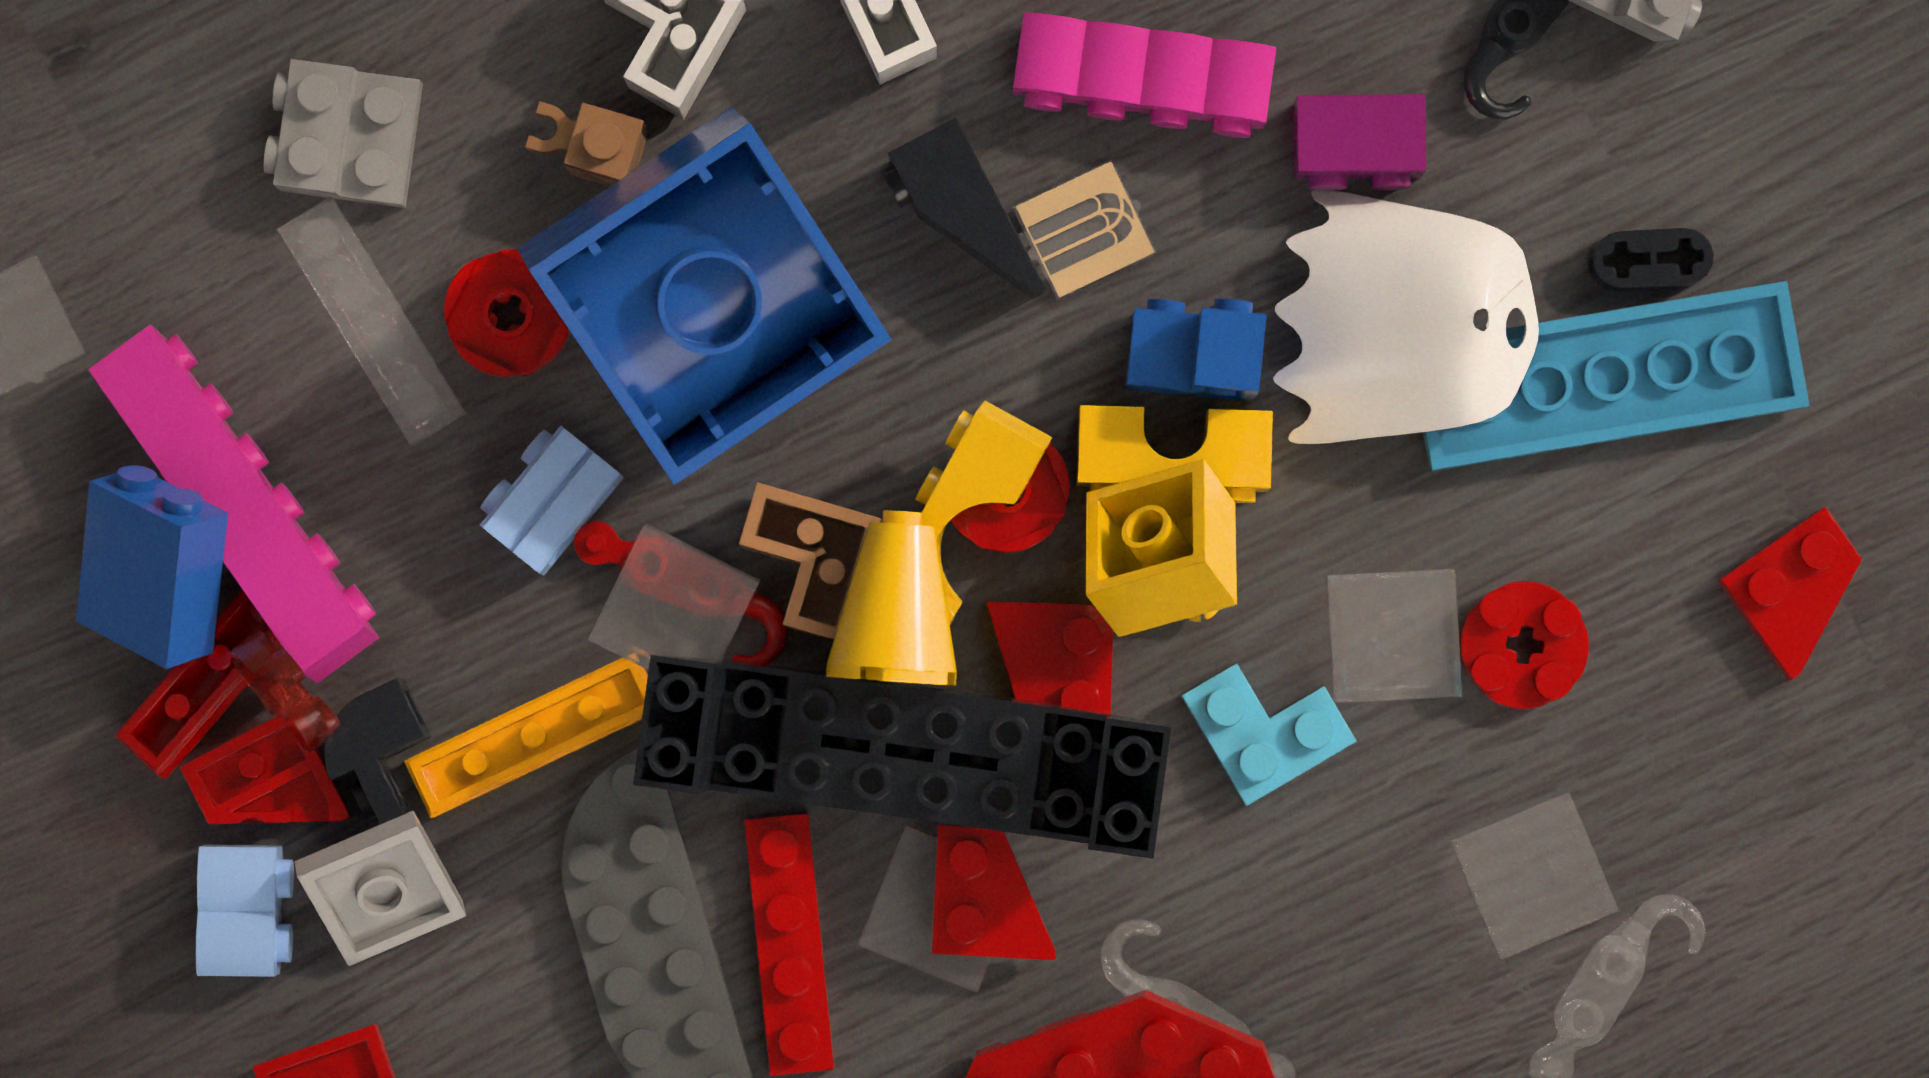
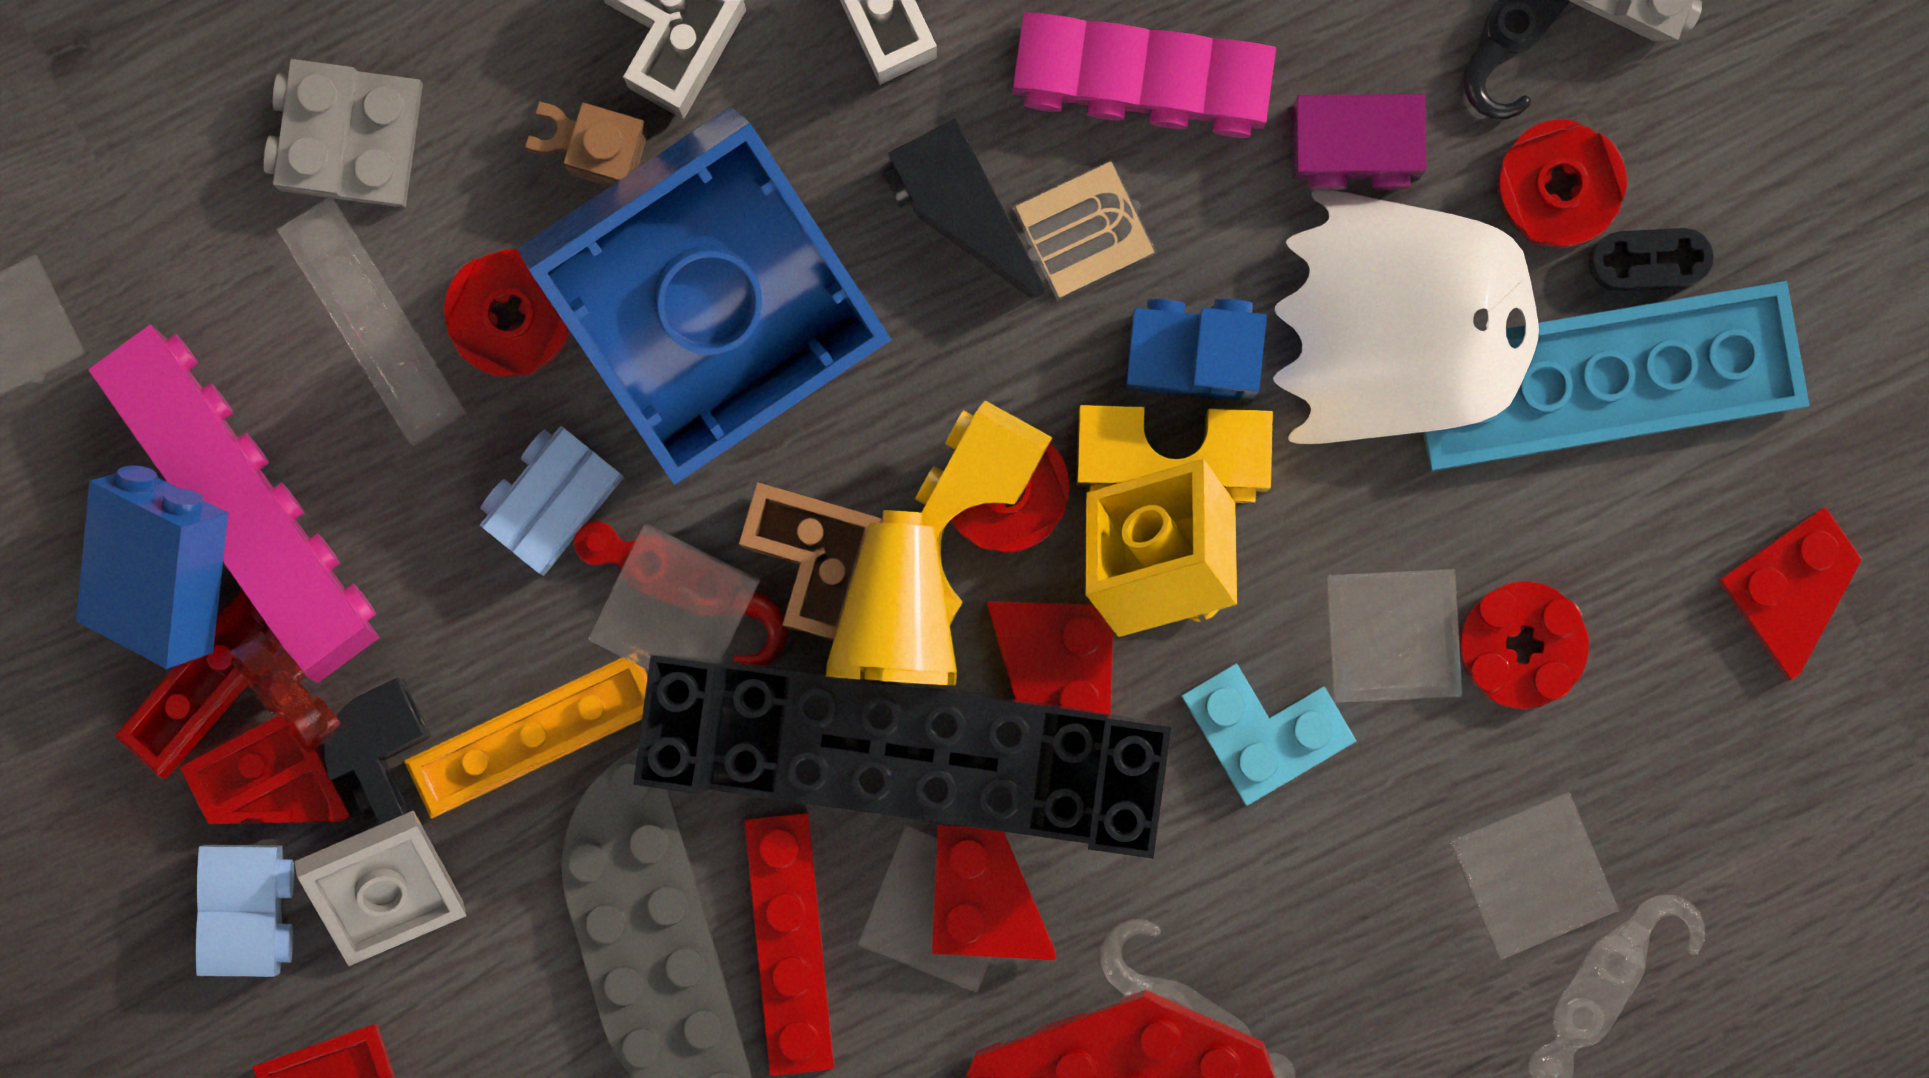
(1578, 151): none -> red plate

